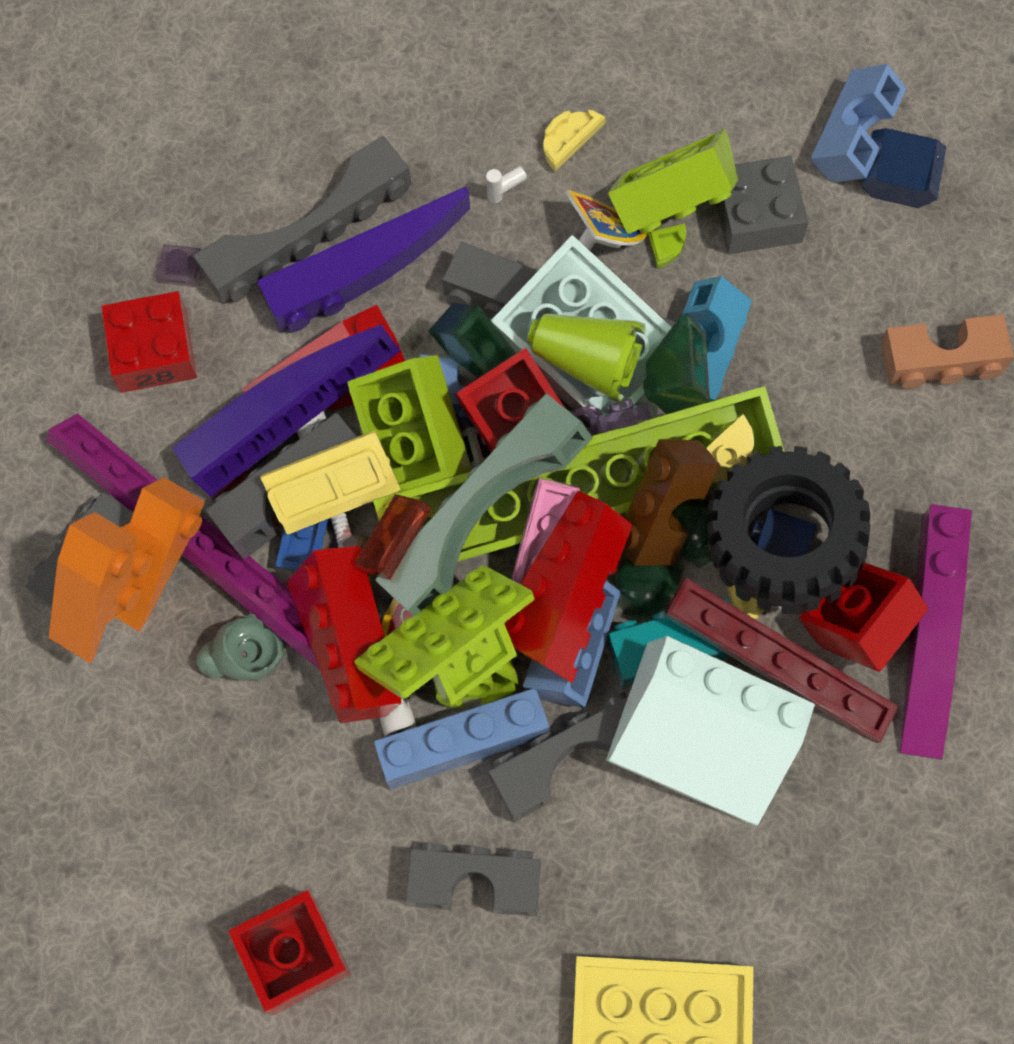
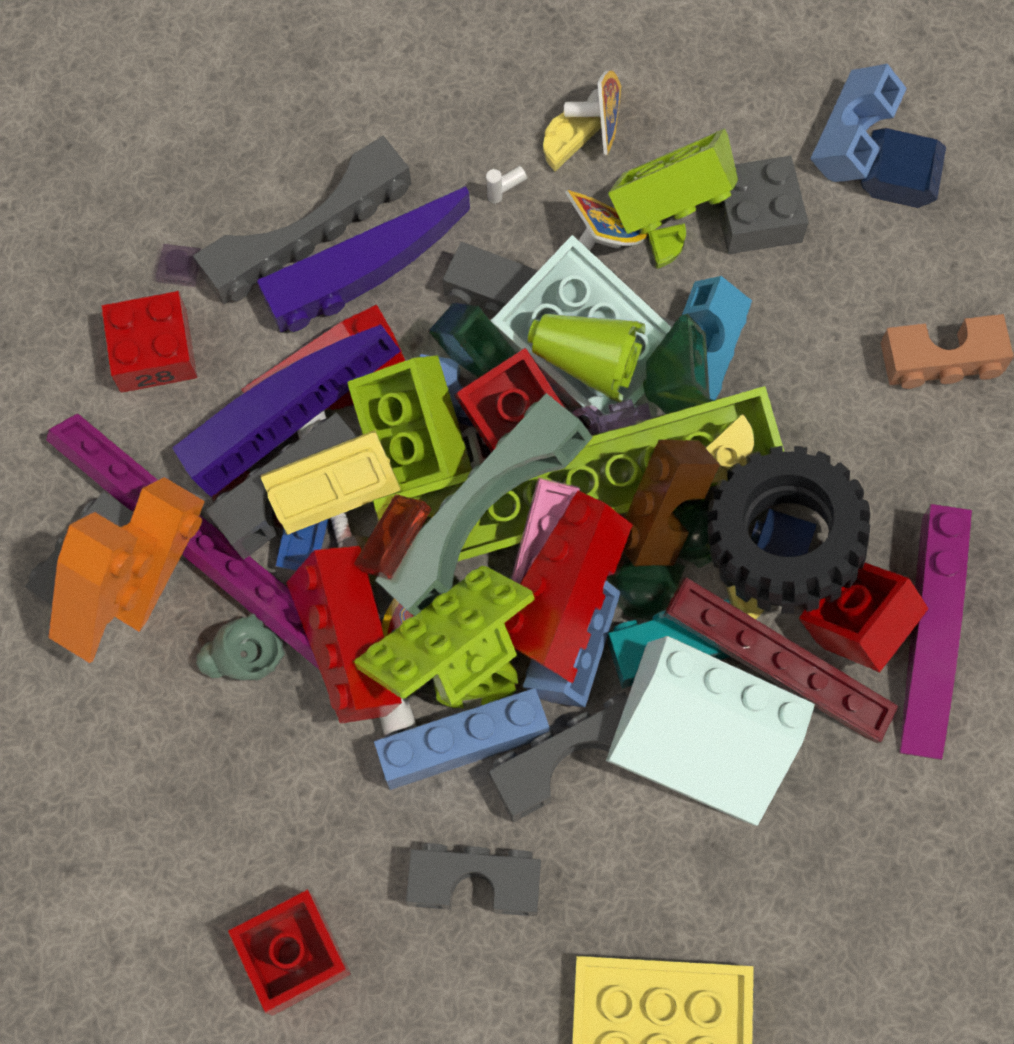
(601, 103): none -> shield

